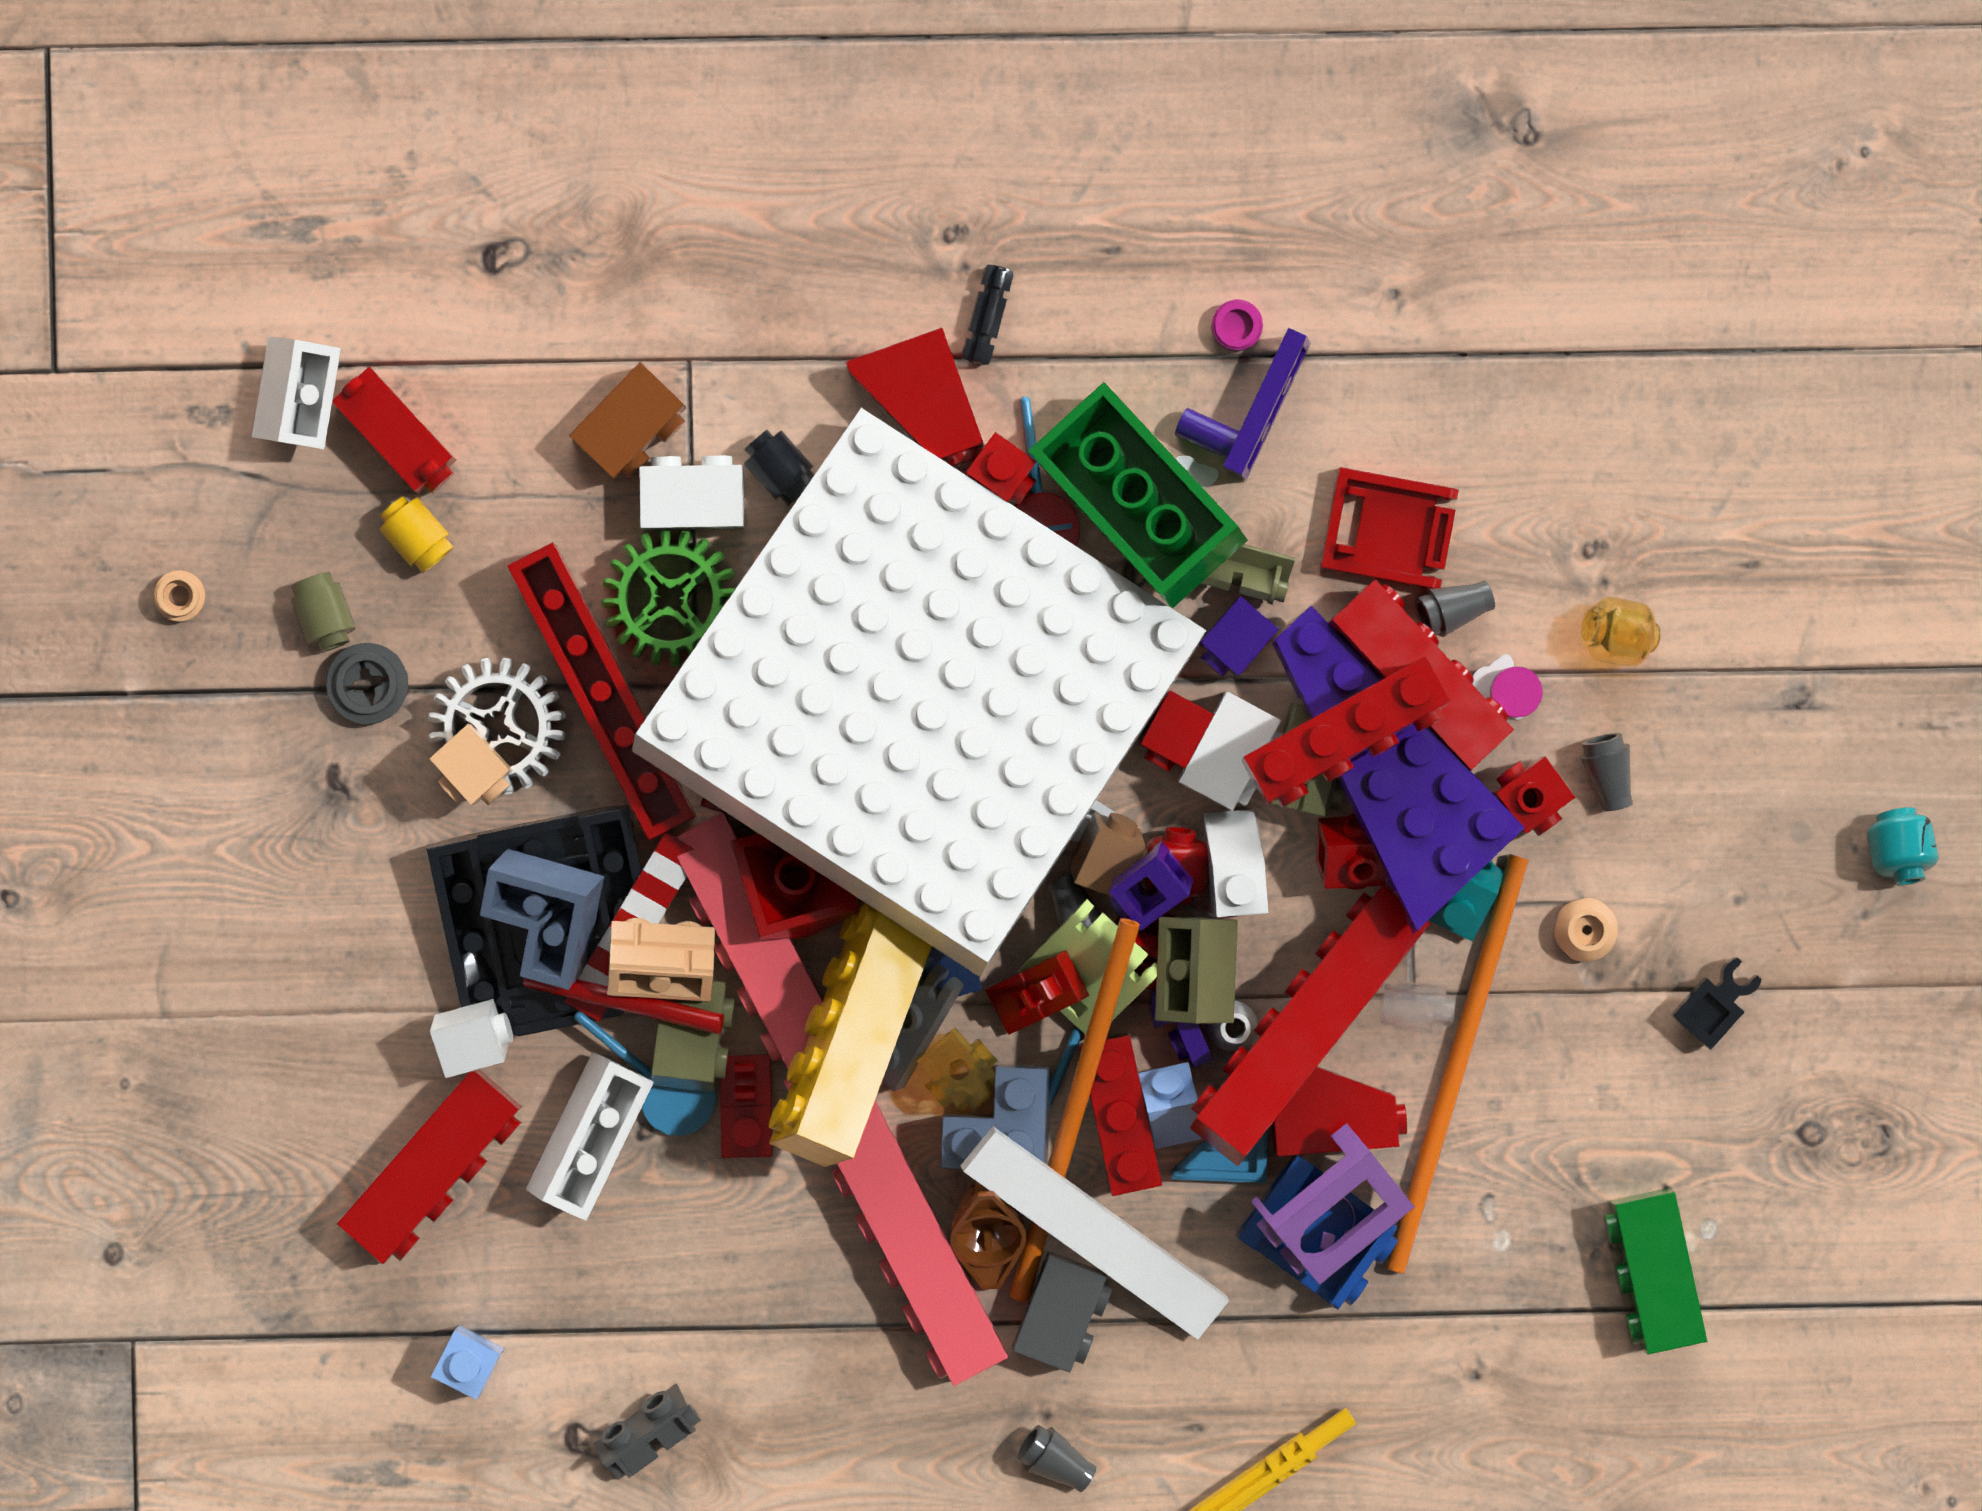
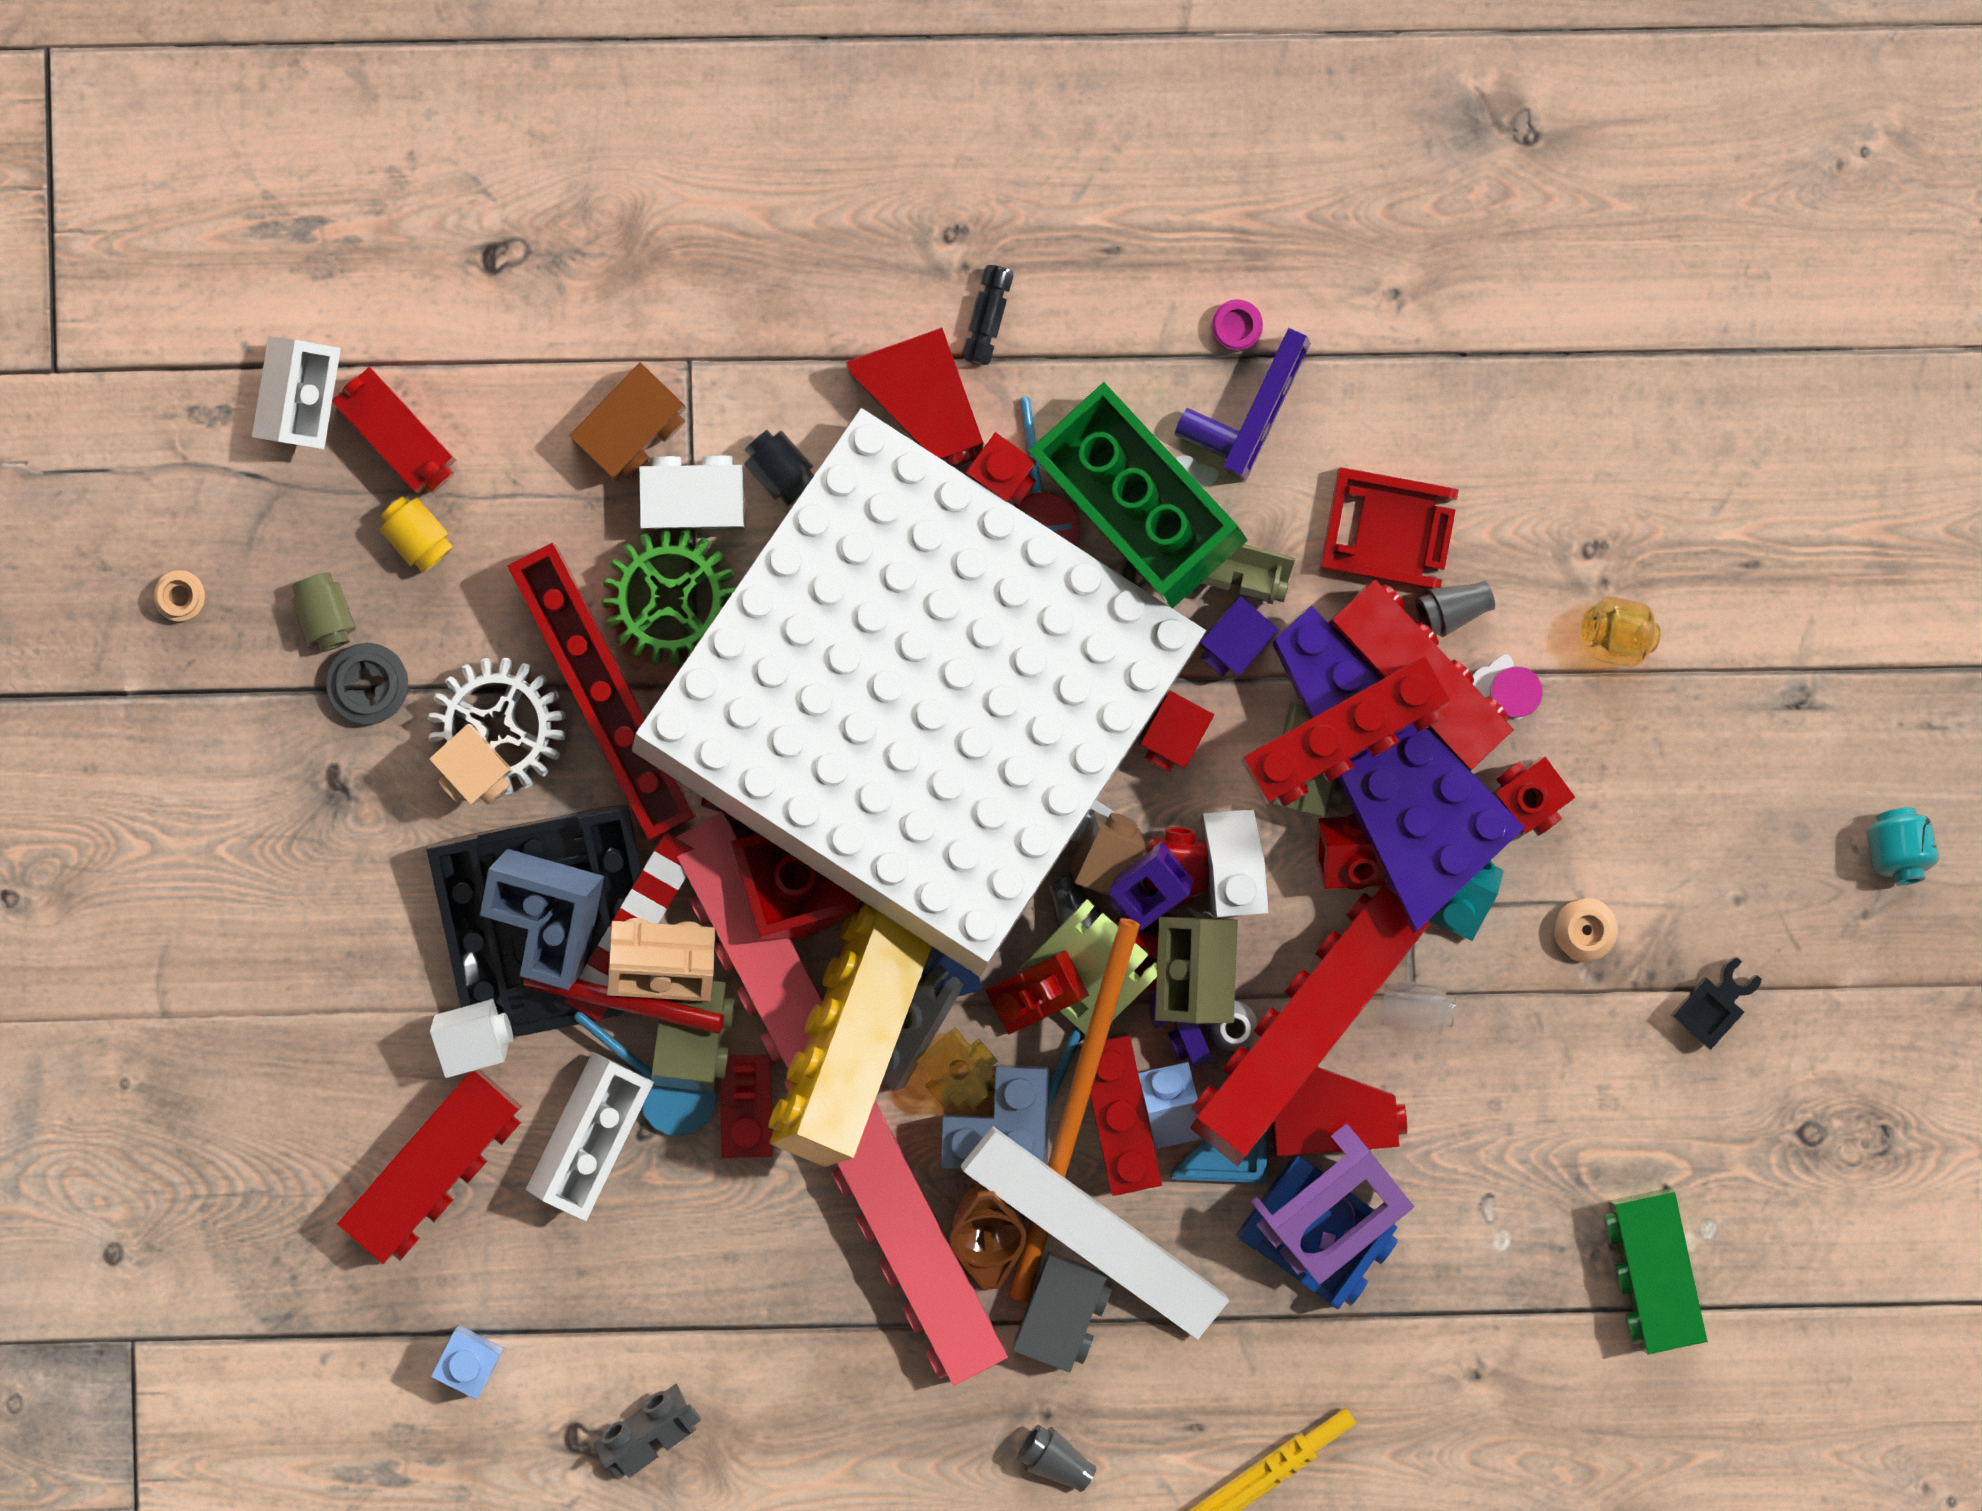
(1217, 762): white brick -> none
(1458, 1060): orange piece -> none
(1608, 767): dark grey cone -> none

